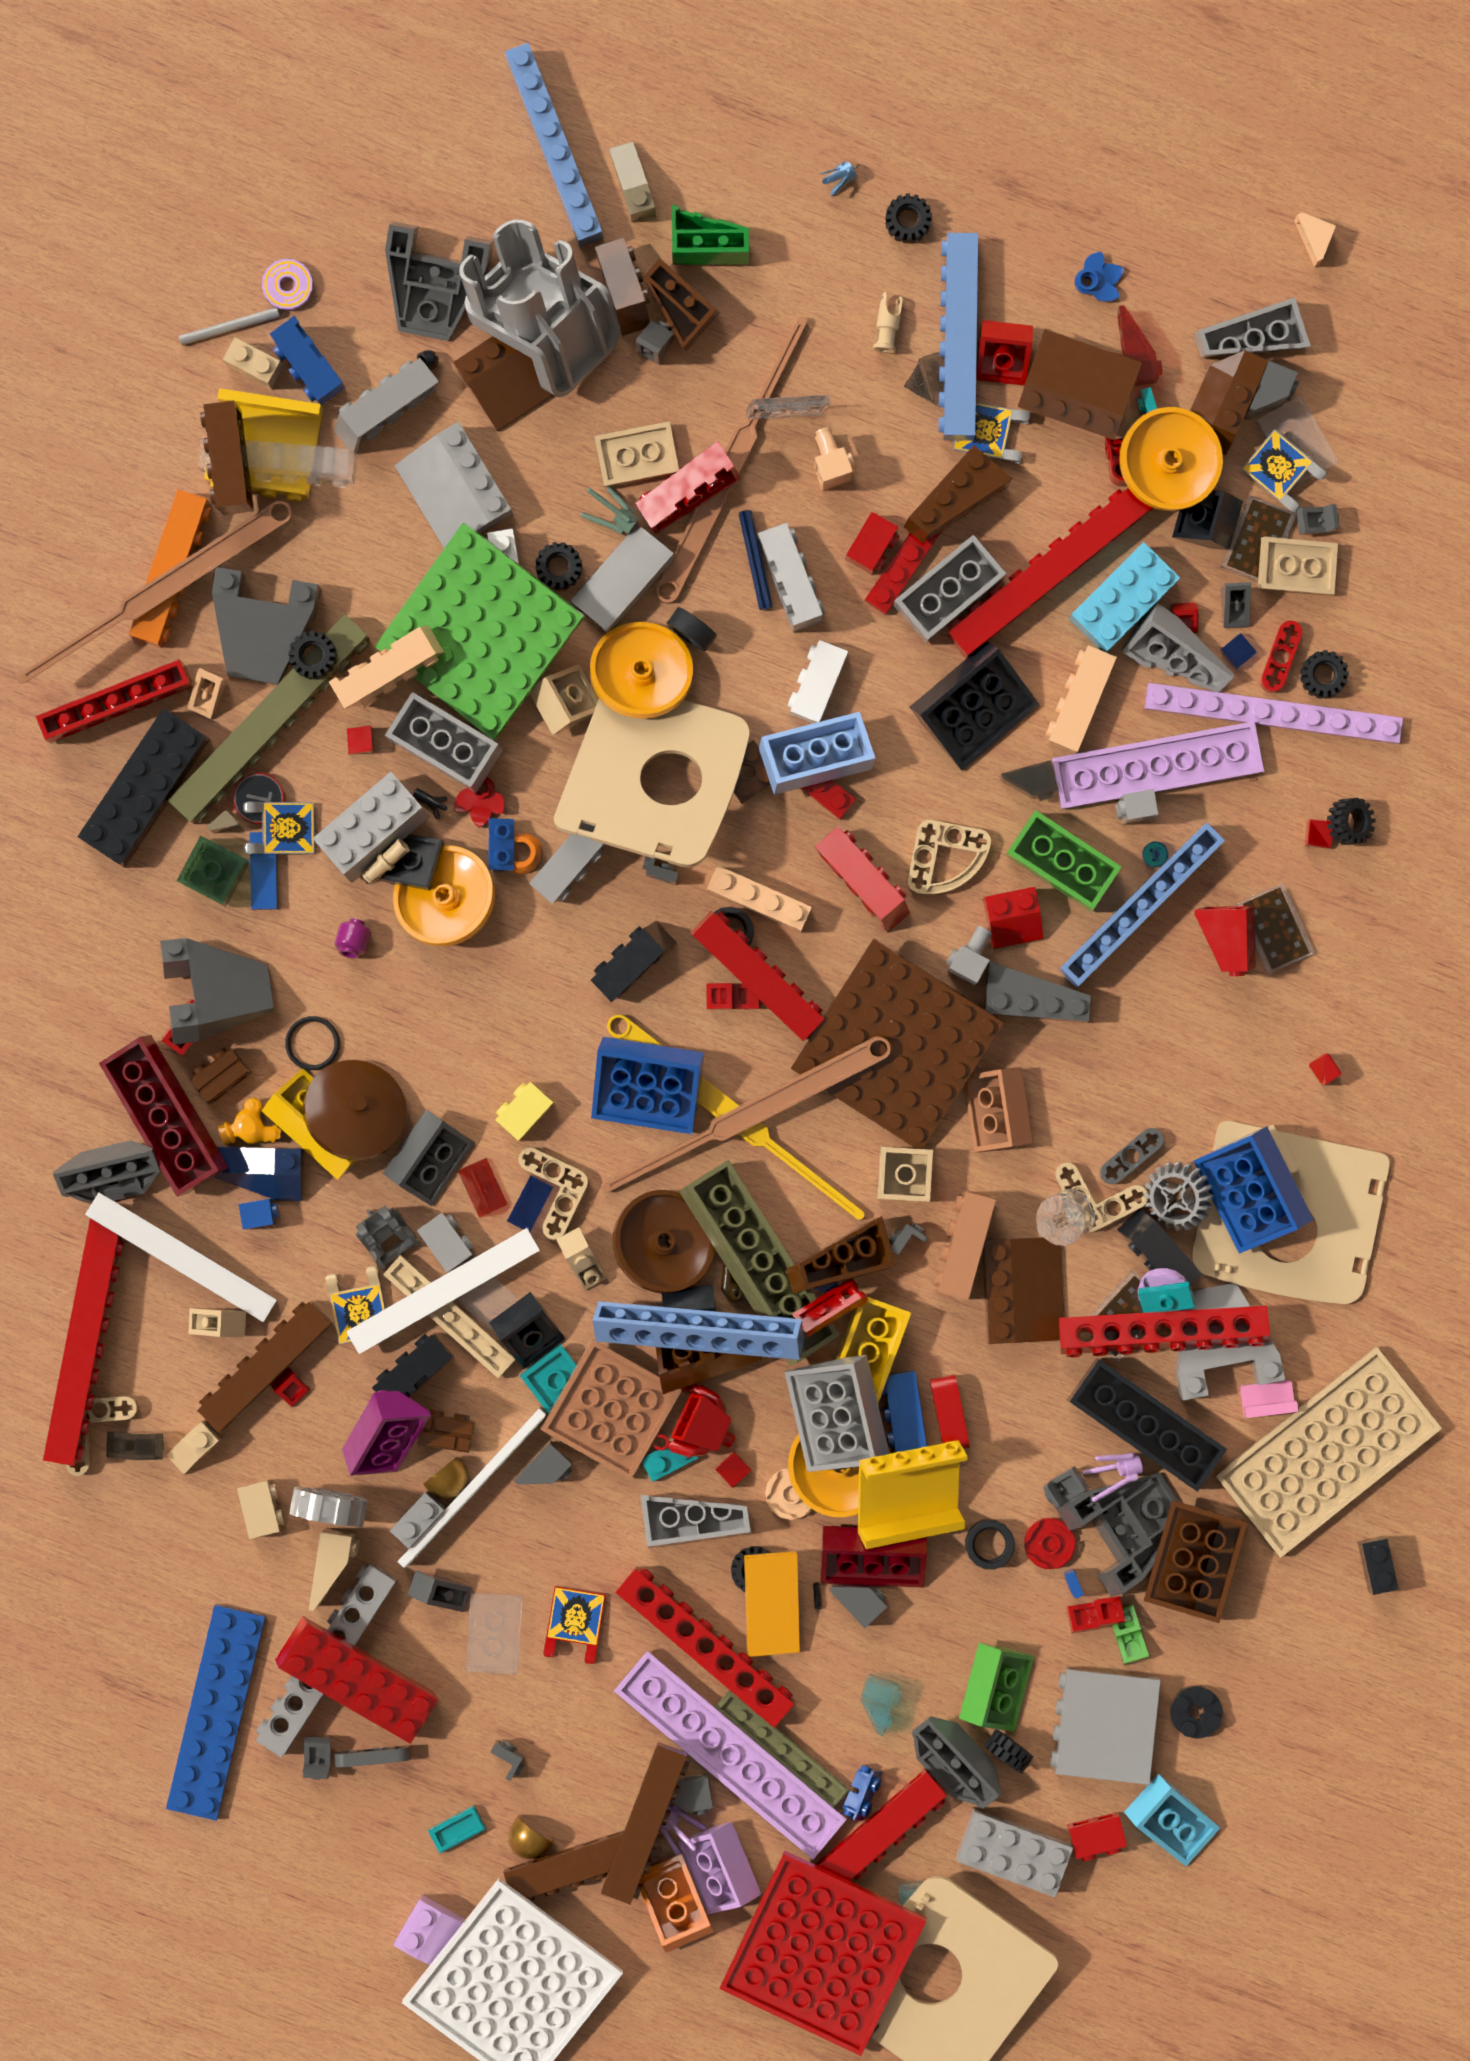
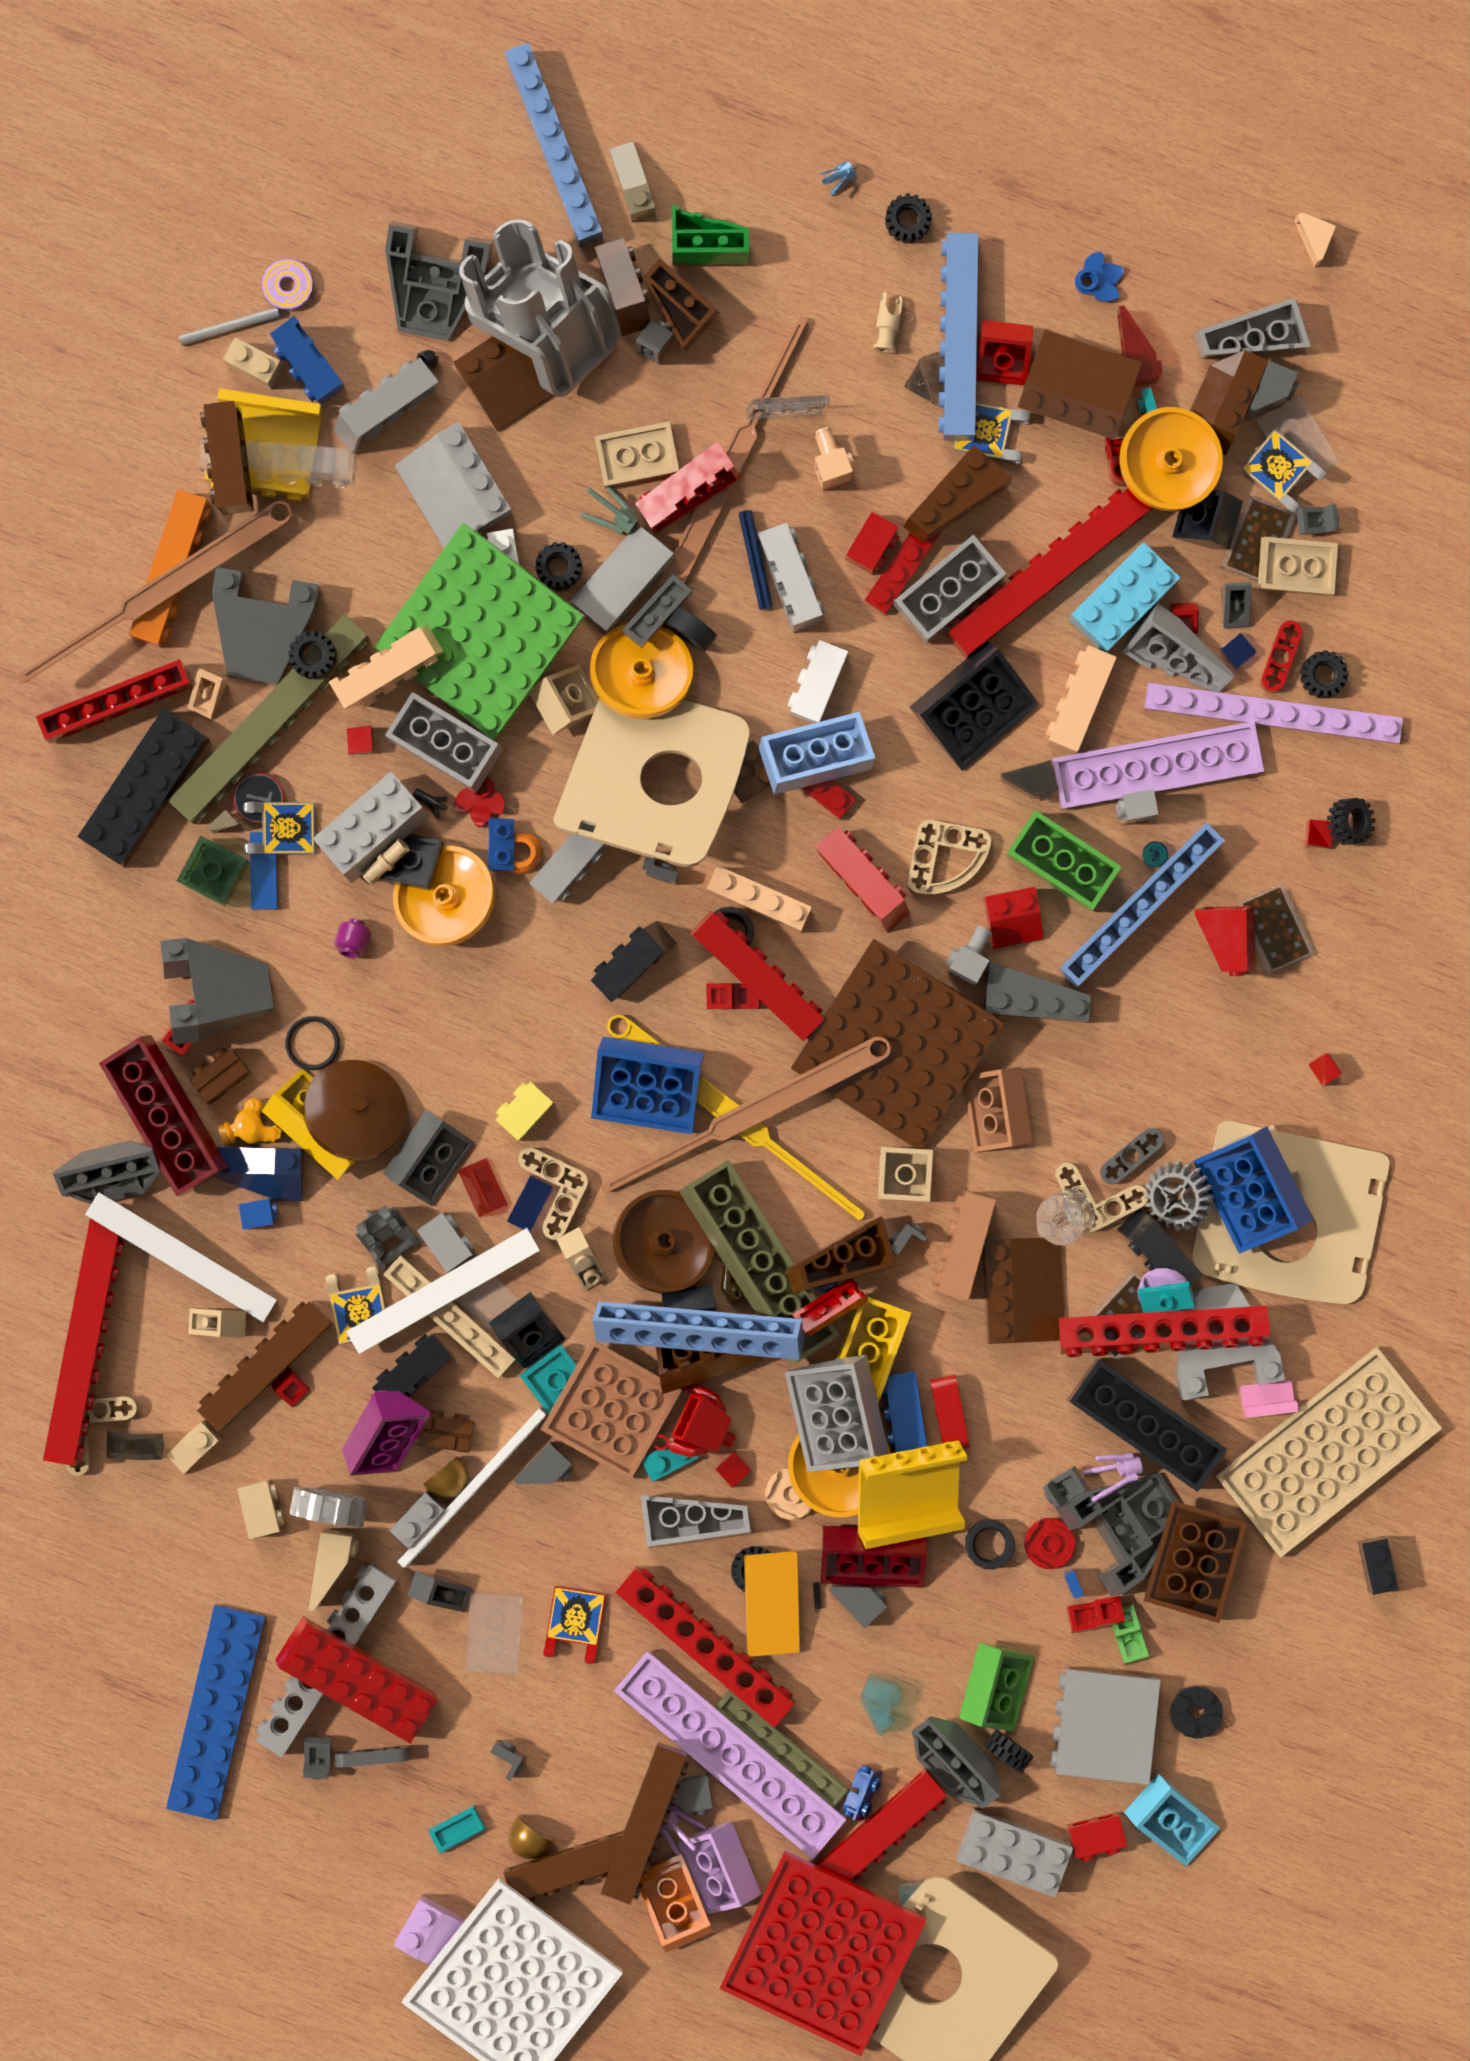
(657, 611): none -> dark grey plate

